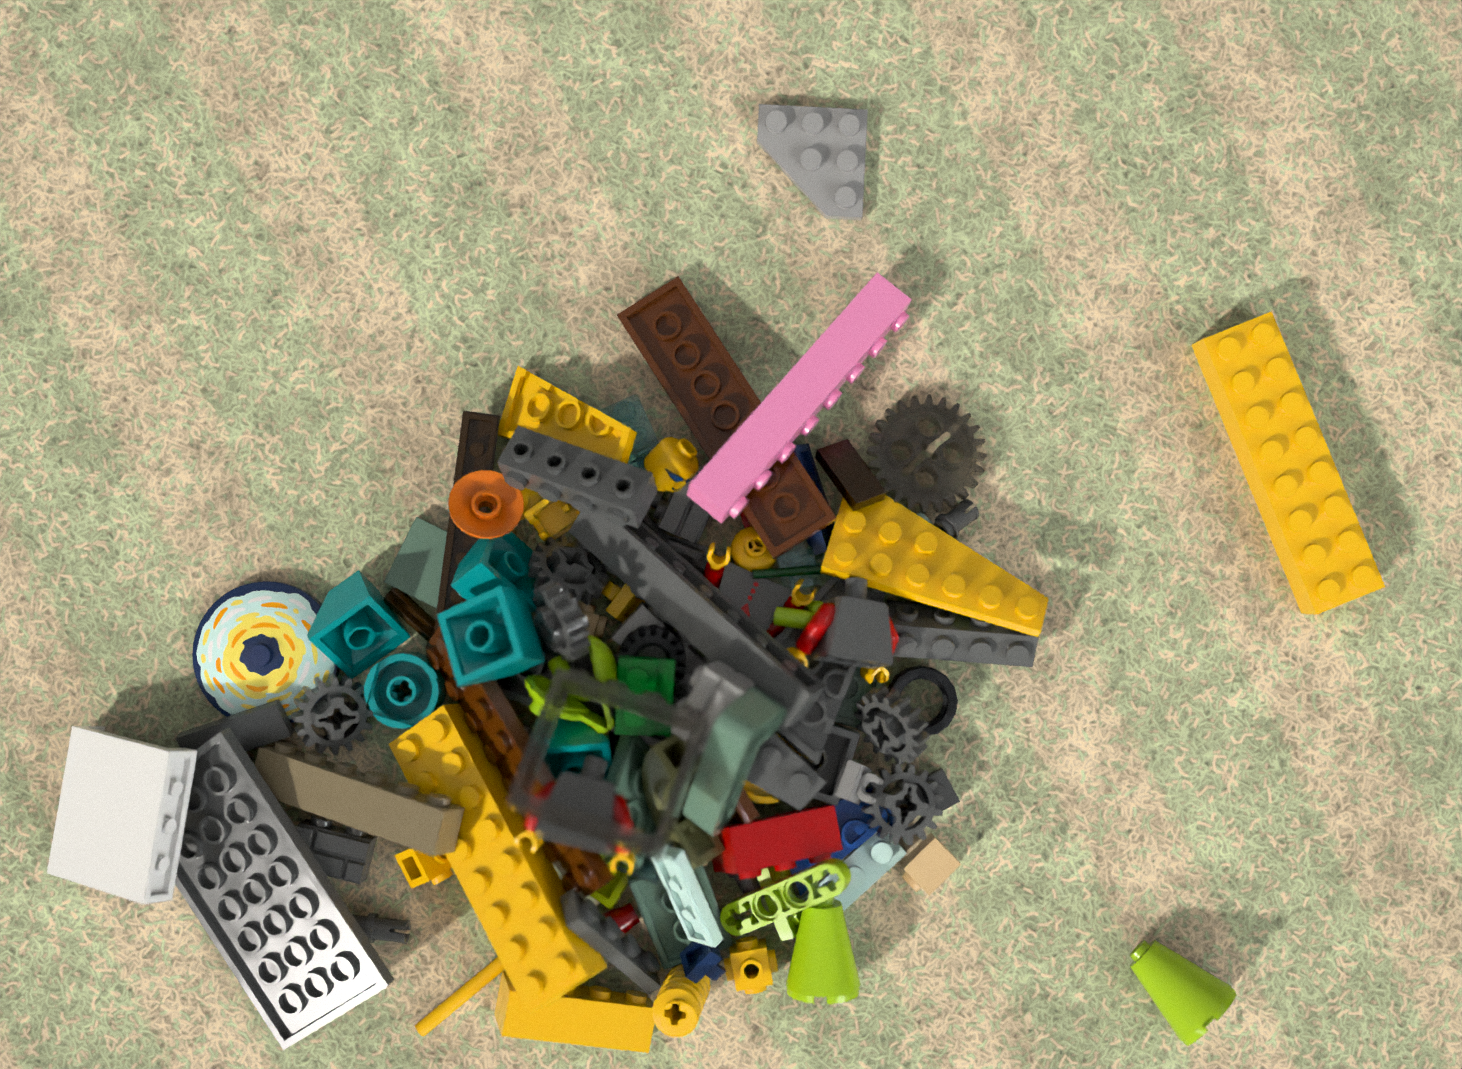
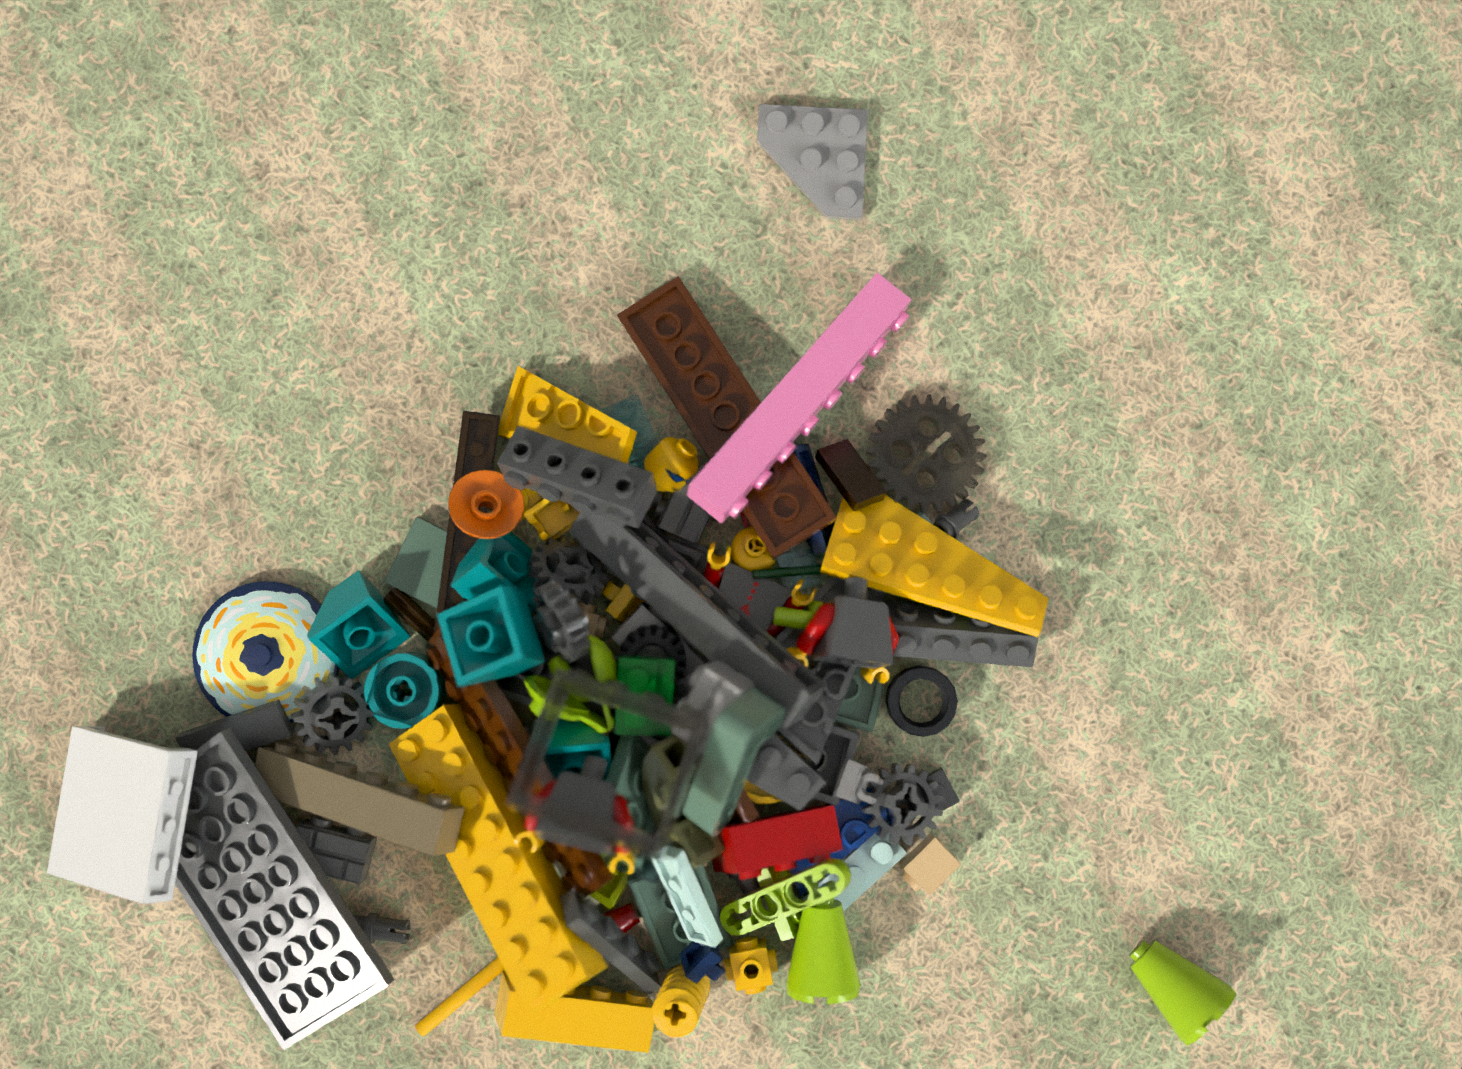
(422, 868): yellow brick -> none
(891, 725): dark grey gear -> none
(1288, 465): yellow brick -> none

